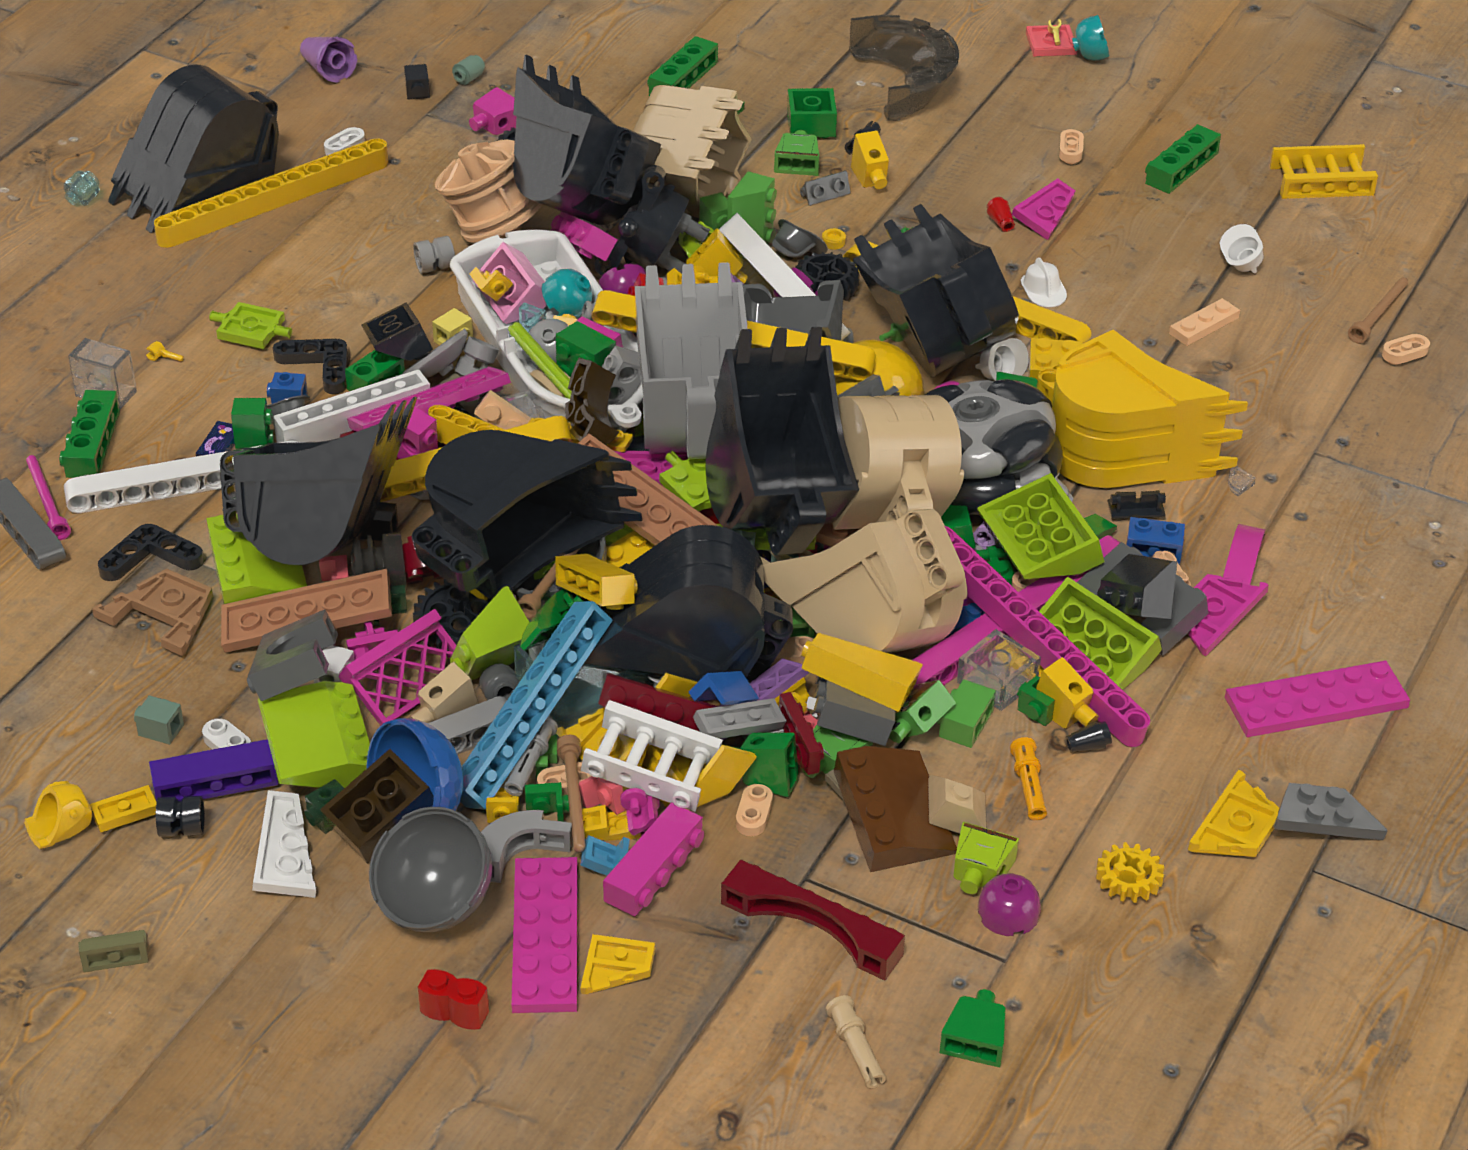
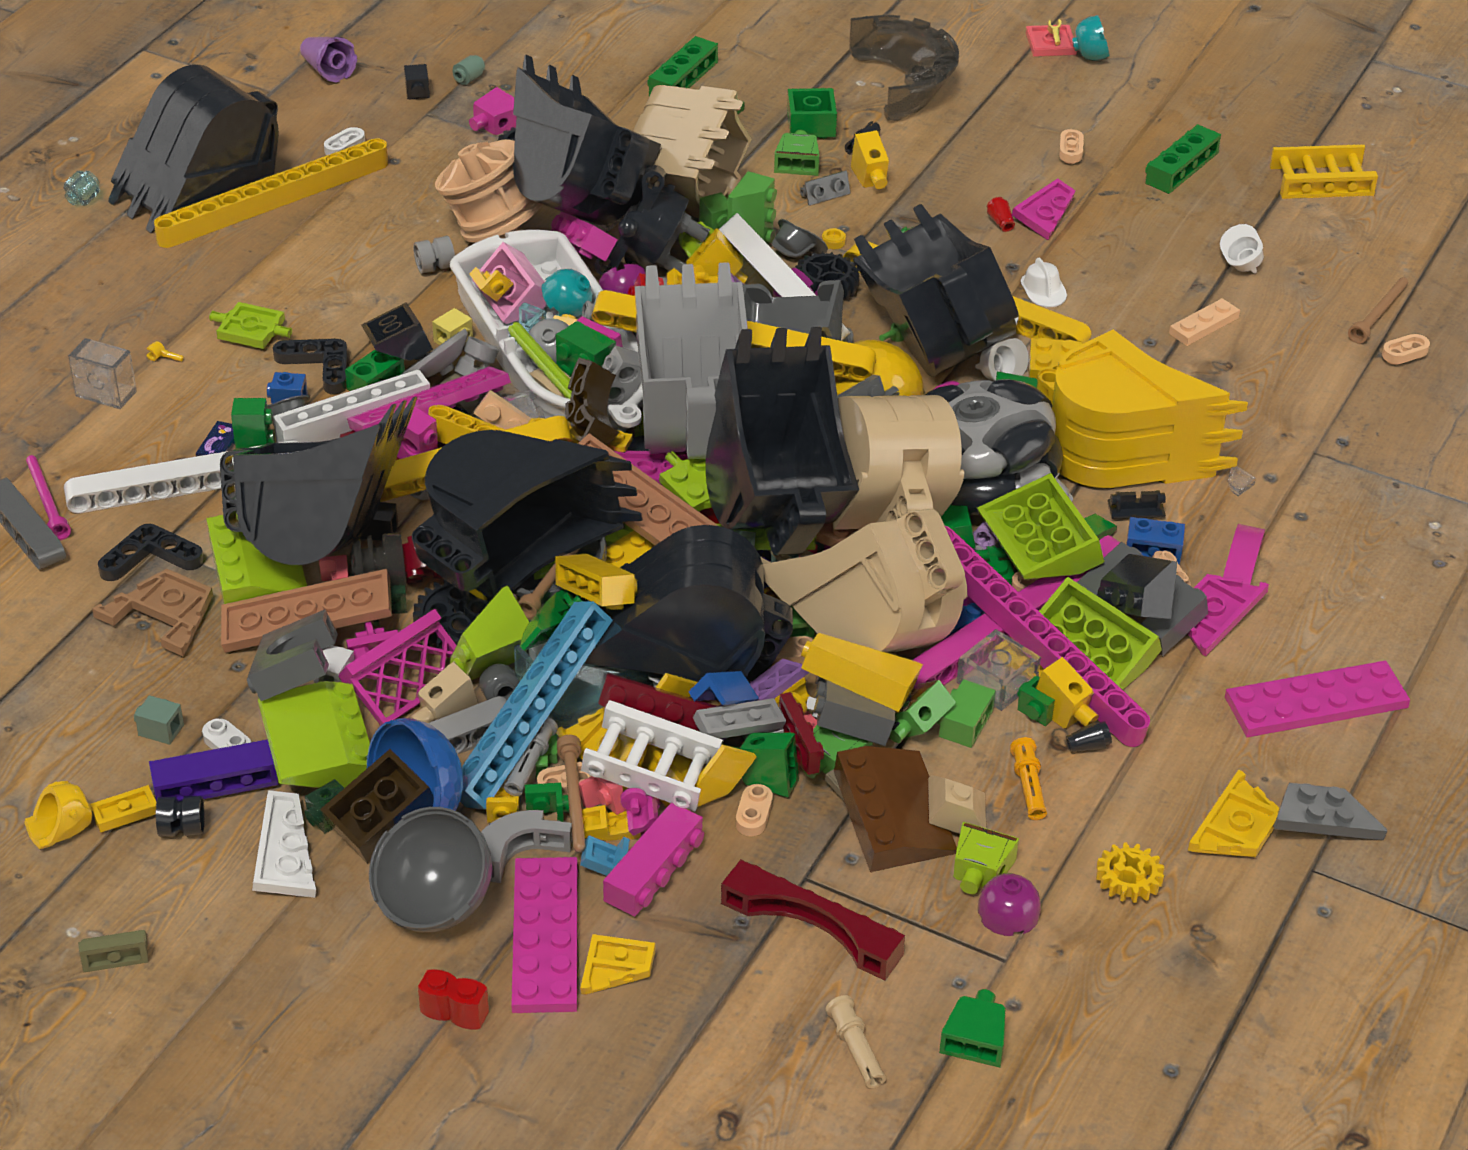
(90, 433): green brick -> none

